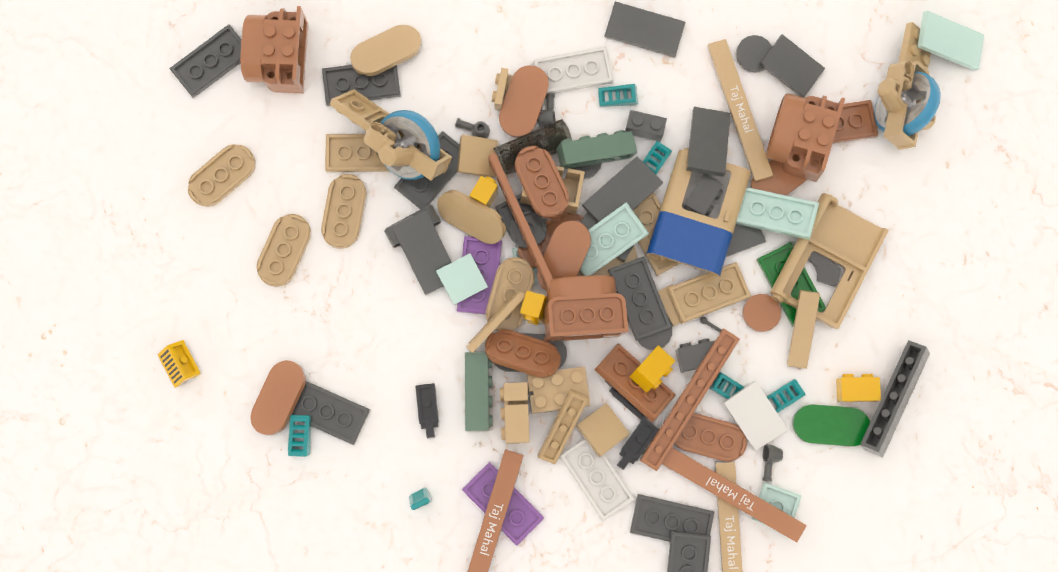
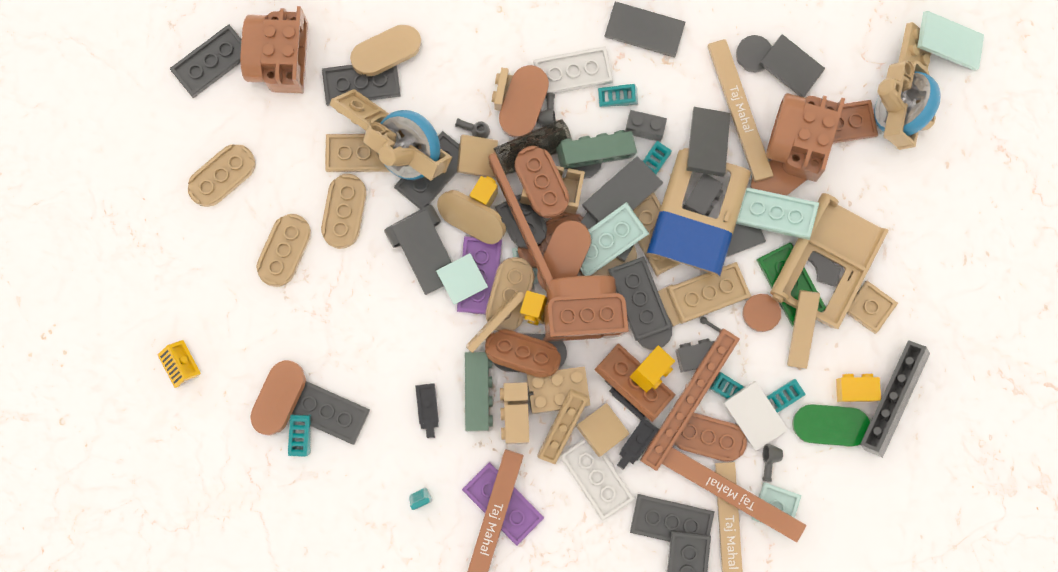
(871, 307): none -> tan tile

